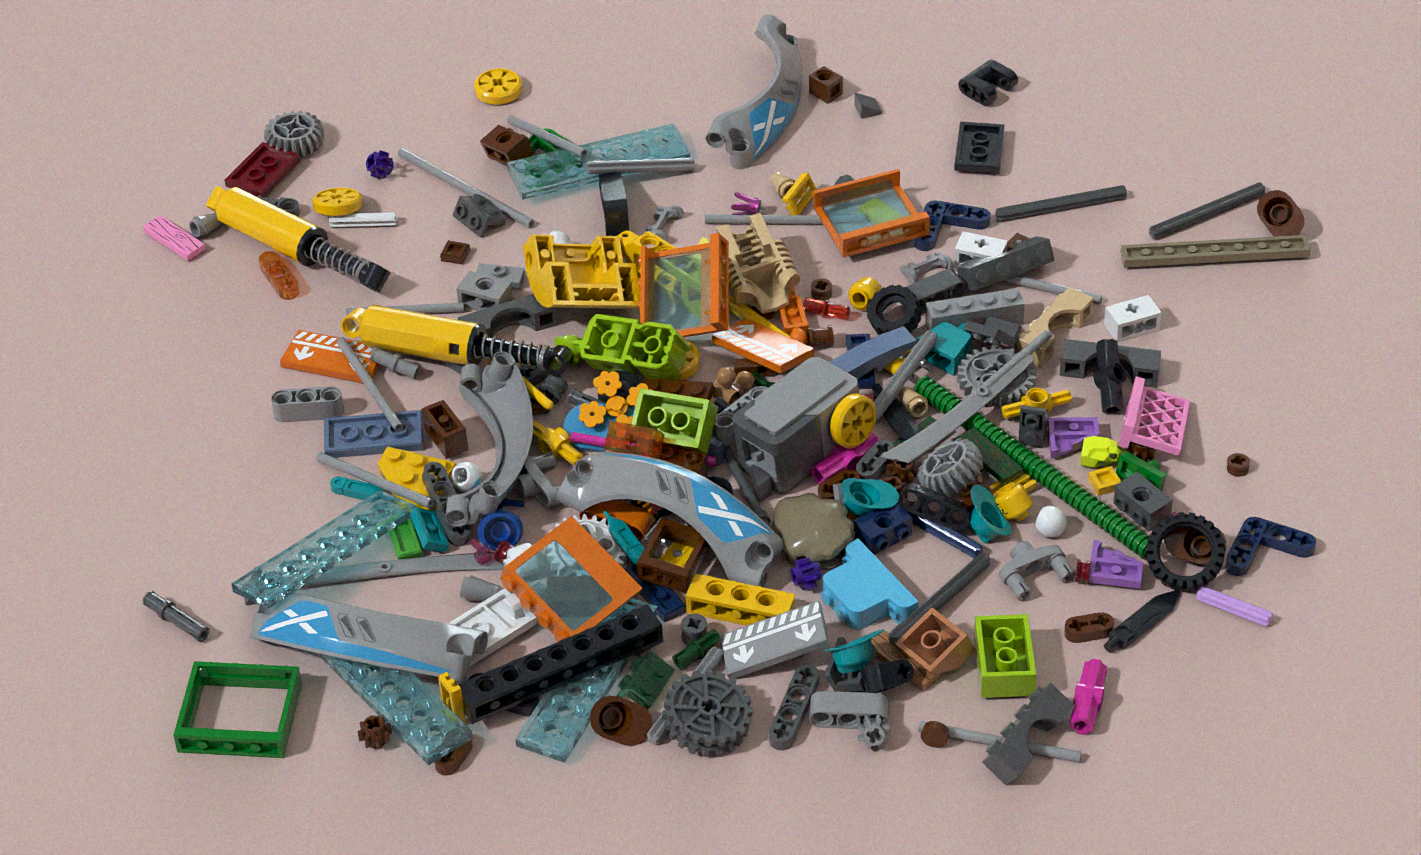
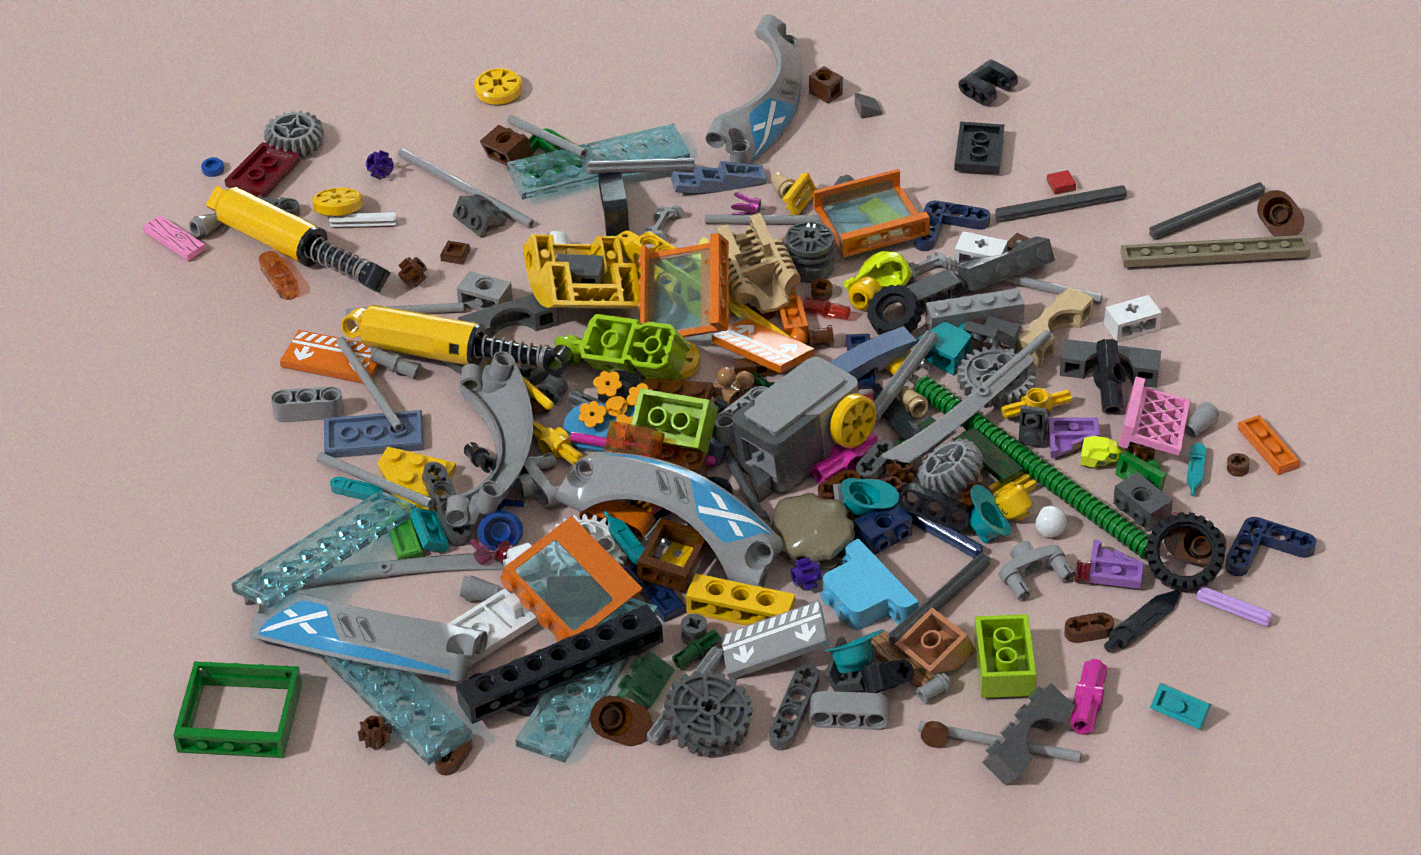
(168, 611): dark grey pin -> none
(212, 167): none -> blue tile
(412, 271): none -> reddish brown gear
(445, 429): reddish brown brick -> none
(451, 695): yellow tile -> none
(466, 476): white piece -> none
(480, 457): none -> black pin
(508, 273): light grey plate -> none
(584, 268): none -> dark grey slope
(724, 178): none -> sand blue slope
(811, 250): none -> dark grey wheel
(877, 738): light grey gear -> none
(886, 268): none -> neon yellow piece
(939, 684): none -> light grey pin
(1061, 182): none -> red tile
(1103, 480): yellow tile -> none
(1180, 706): none -> teal plate
(1196, 467): none -> teal piece
(1203, 417): none -> light grey cone
(1268, 445): none -> orange tile

